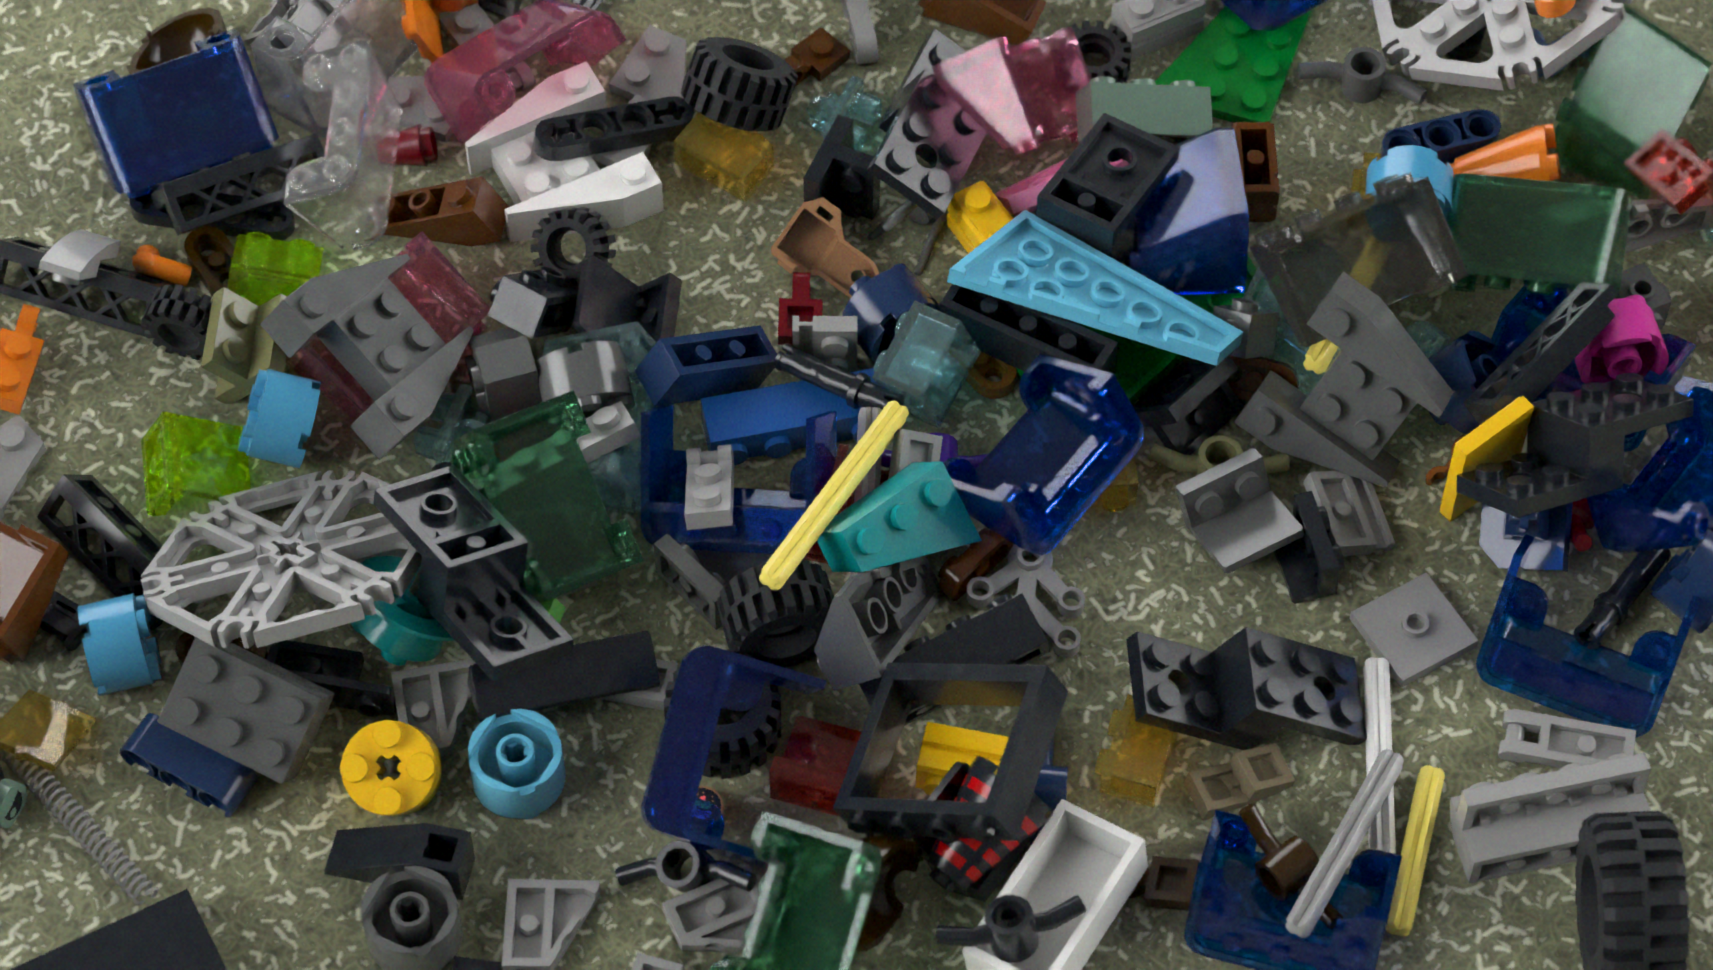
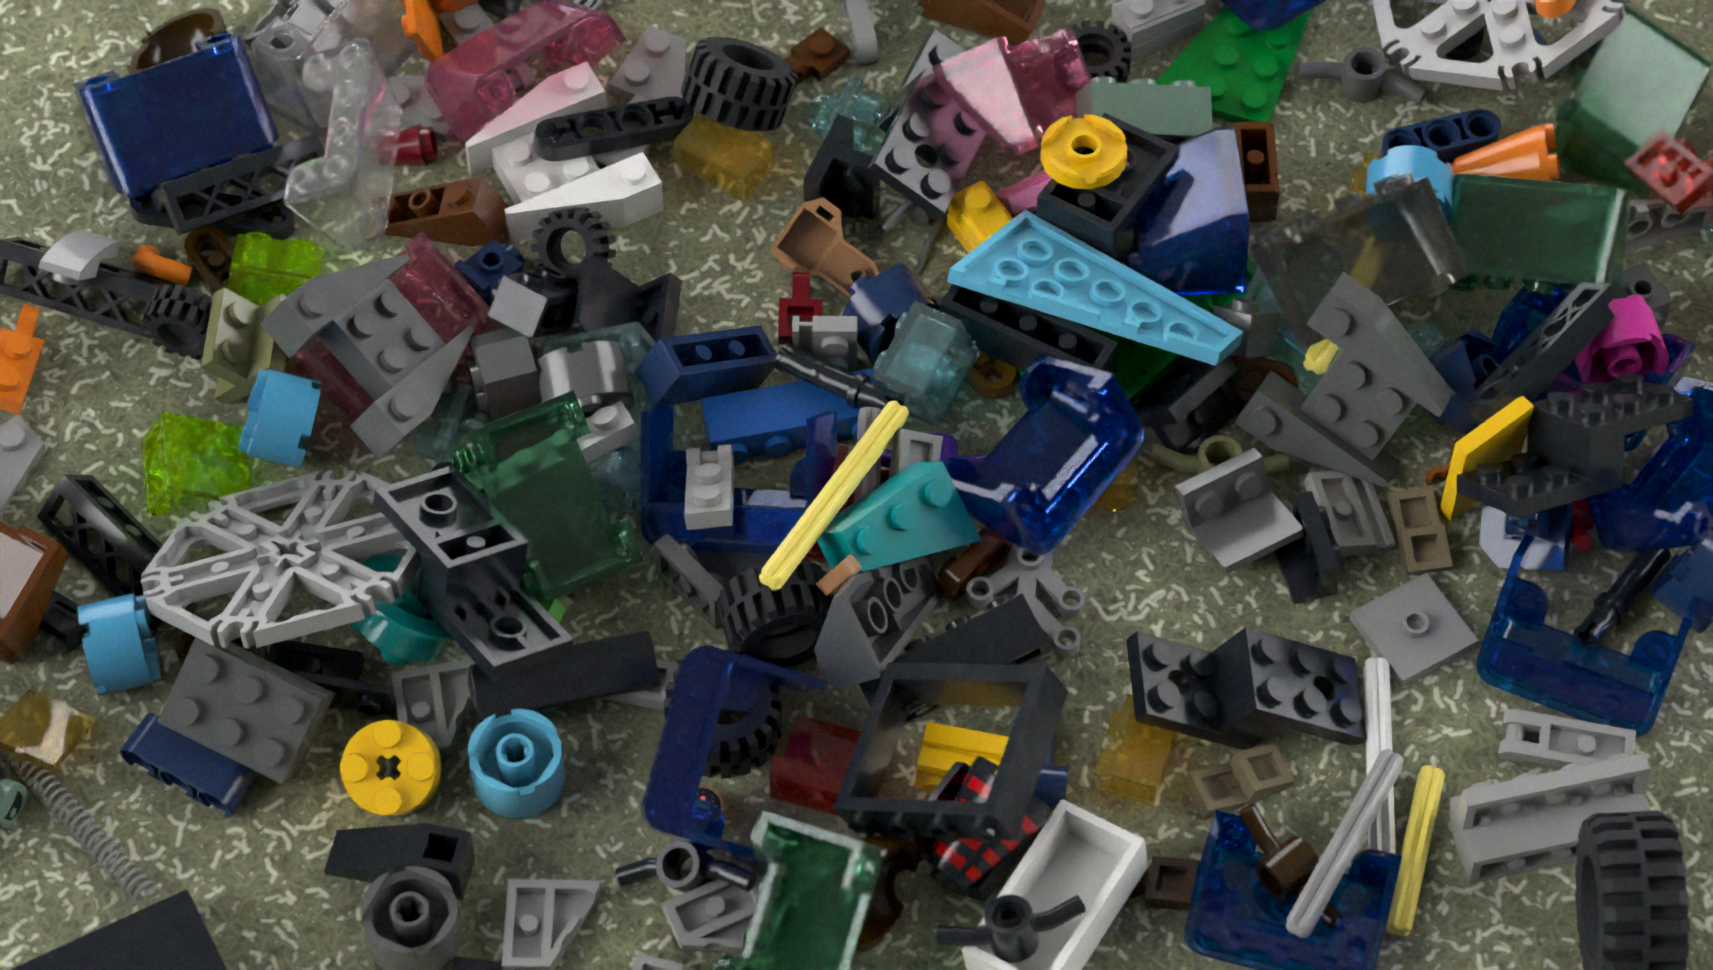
(489, 266): none -> dark blue brick
(839, 575): none -> medium nougat tile
(1083, 170): none -> yellow tile
(1418, 531): none -> dark tan slope

